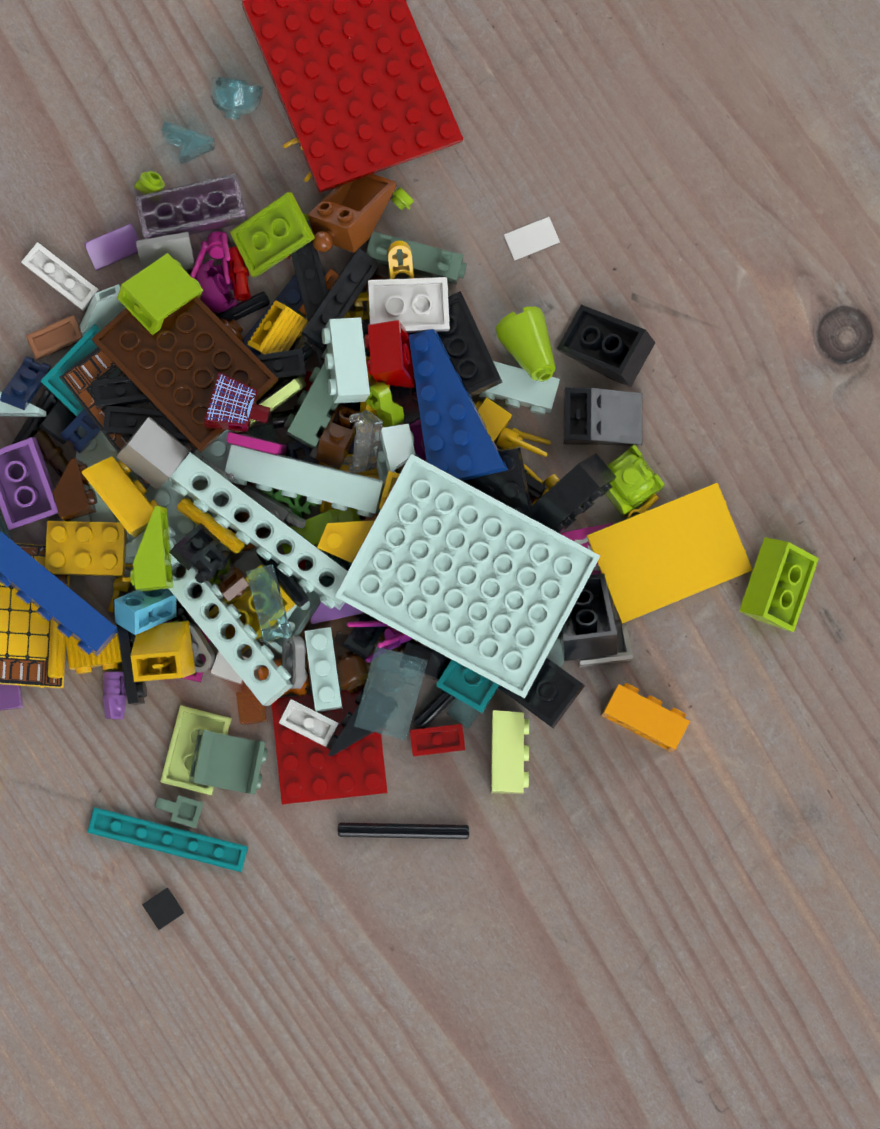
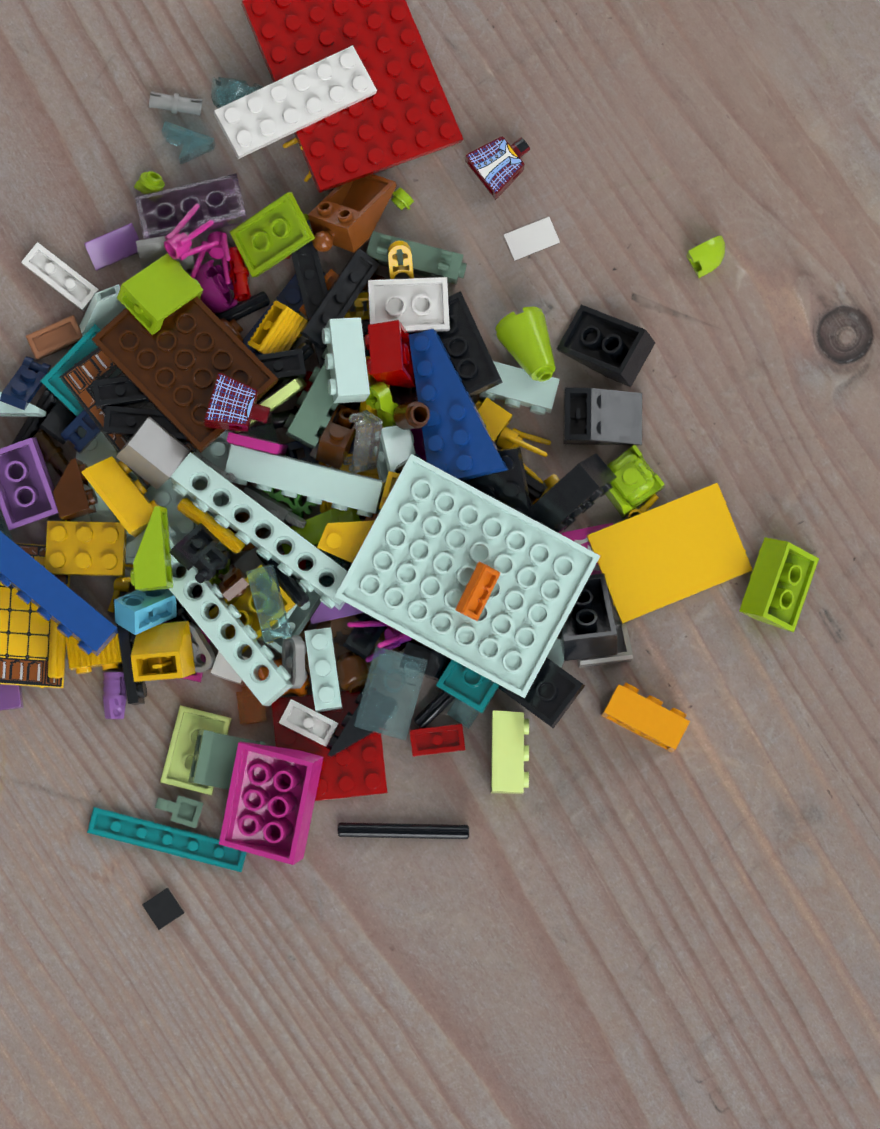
(175, 103): none -> light grey pin
(179, 244): none -> dark pink plant
(271, 801): none -> dark pink slope
(295, 102): none -> white plate
(411, 415): none -> reddish brown brick
(477, 591): none -> orange plate
(498, 163): none -> torso
(707, 256): none -> lime brick

